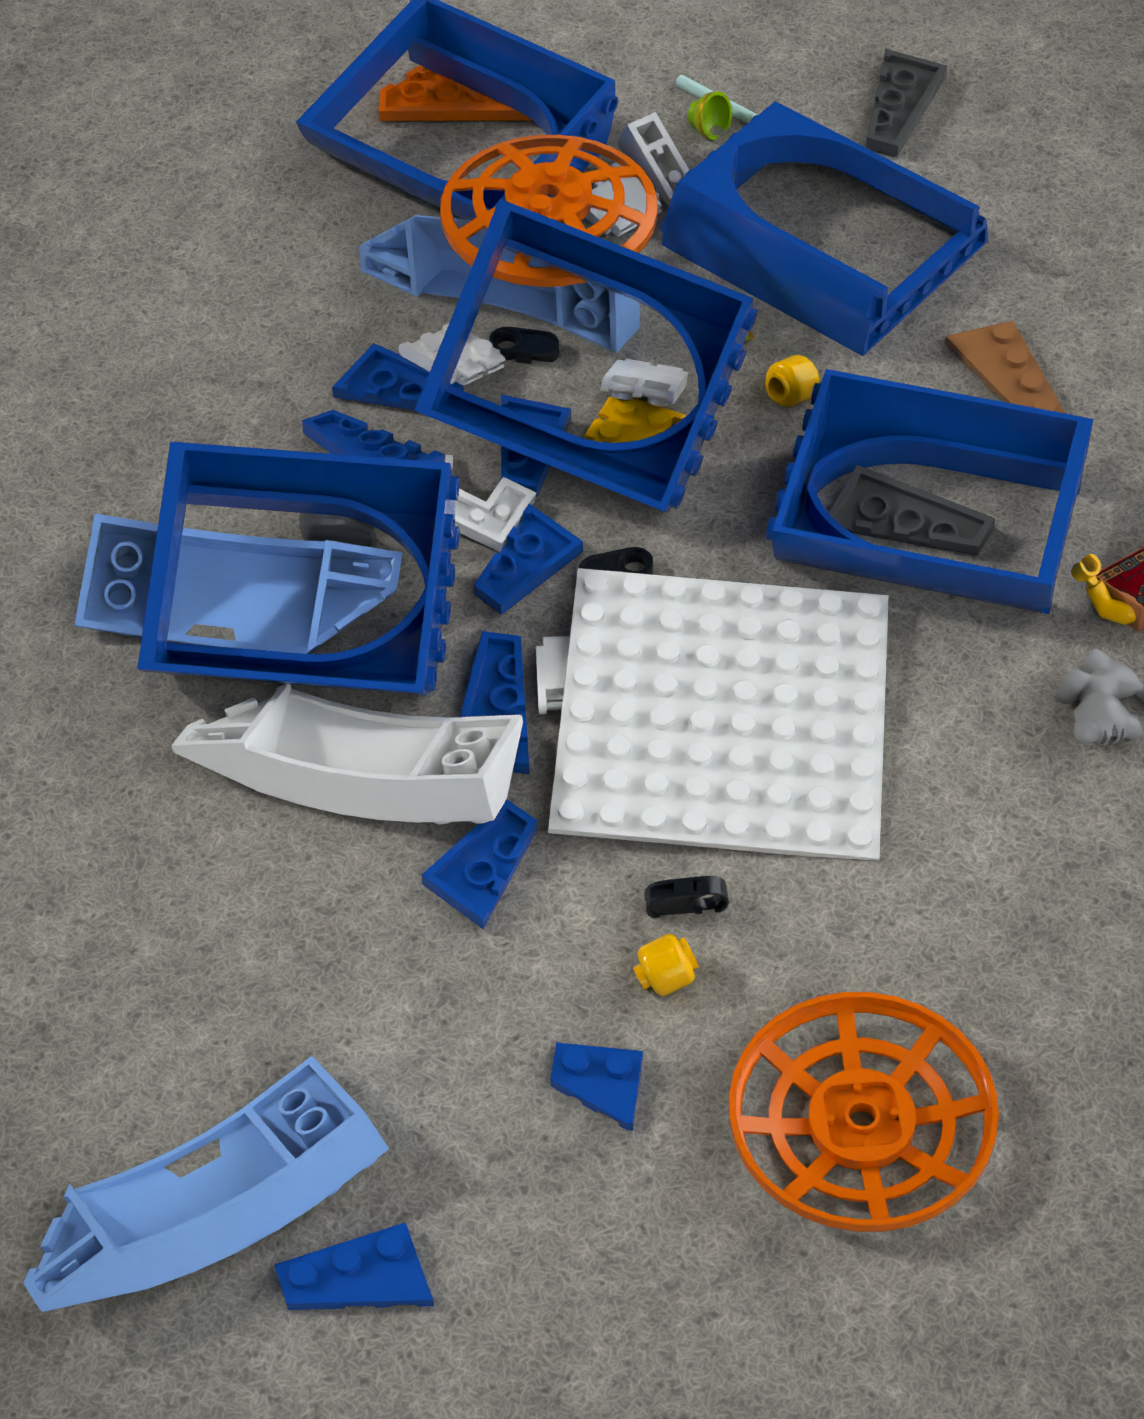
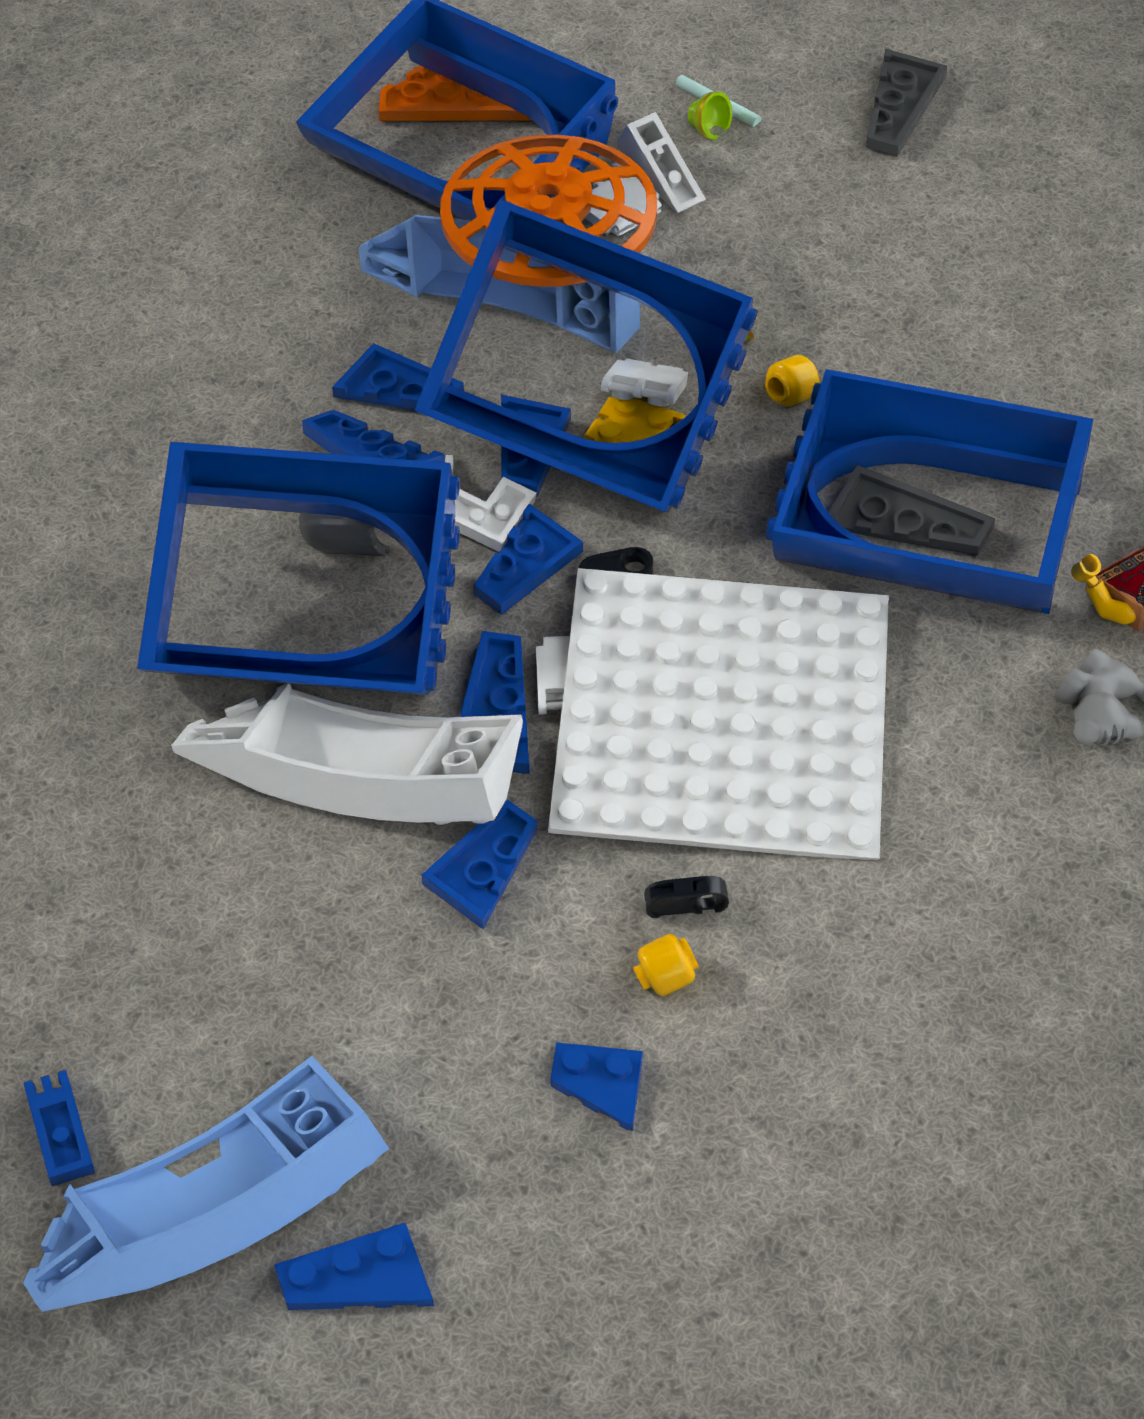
(59, 1130): none -> blue hinge
(265, 588): light blue slope -> none
(476, 356): white plate -> none
(528, 346): black piece -> none
(724, 236): blue panel -> none
(869, 1092): orange dish -> none
(1005, 365): medium nougat wing -> none

